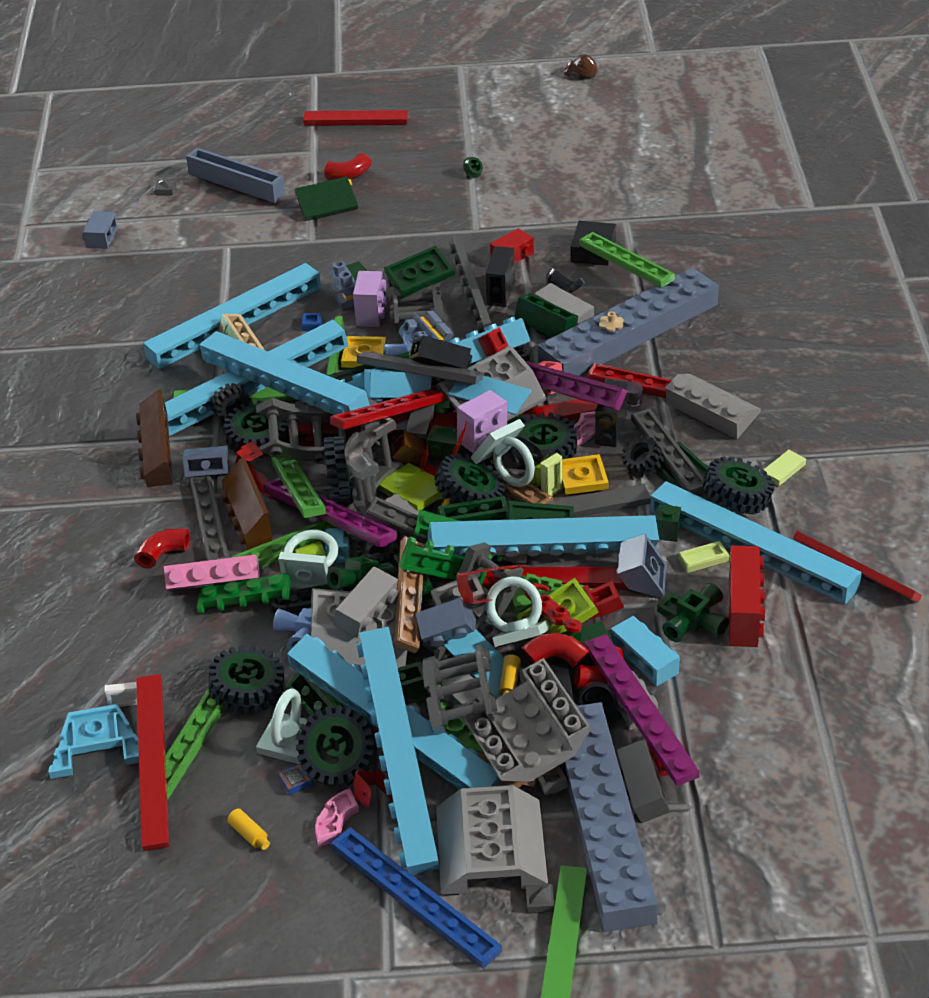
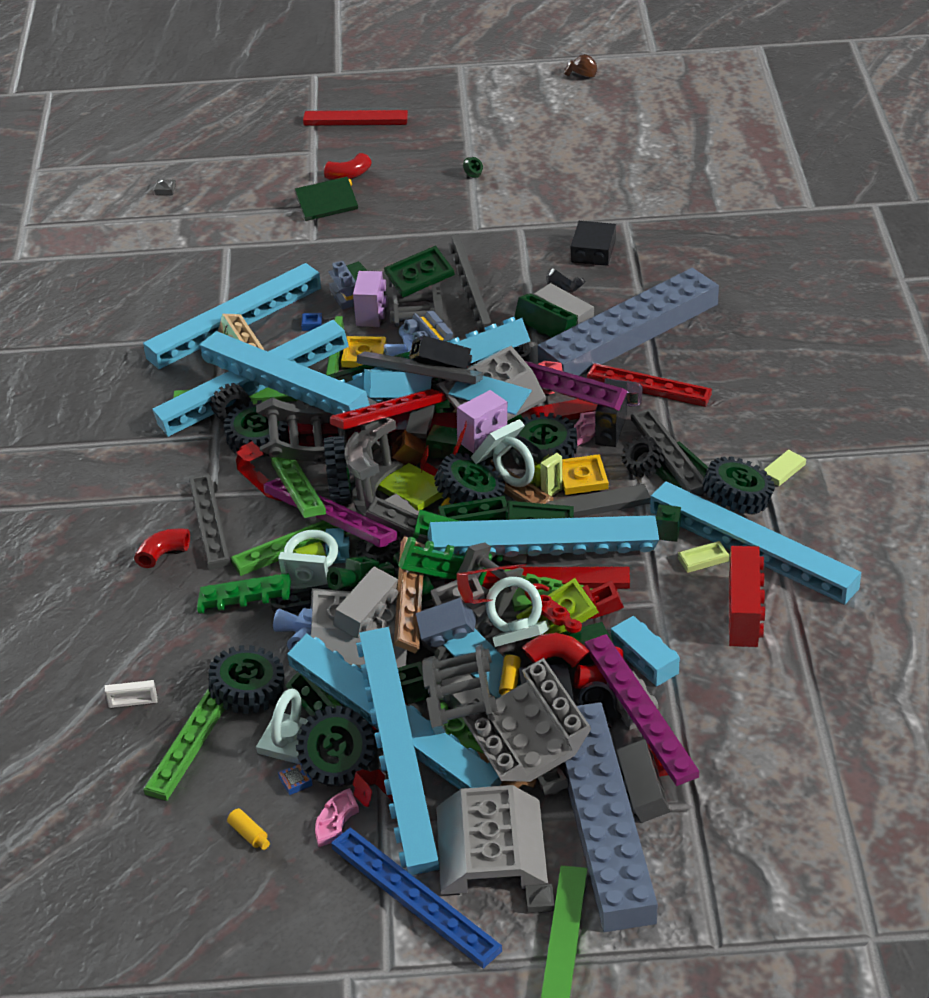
(93, 731): medium azure wing -> none
(100, 229): sand blue brick -> none
(152, 763): red tile -> none
(155, 441): reddish brown slope -> none
(206, 461): sand blue brick -> none
(211, 572): bright pink brick -> none
(235, 175): sand blue brick -> none
(245, 506): reddish brown slope -> none
(493, 342): red slope -> none
(500, 276): black brick -> none
(517, 239): red brick -> none
(611, 322): tan plant -> none
(626, 259): bright green tile -> none
(642, 566): sand blue slope -> none
(692, 613): dark green brick -> none
(710, 404): light grey slope -> none
(865, 571): red tile -> none

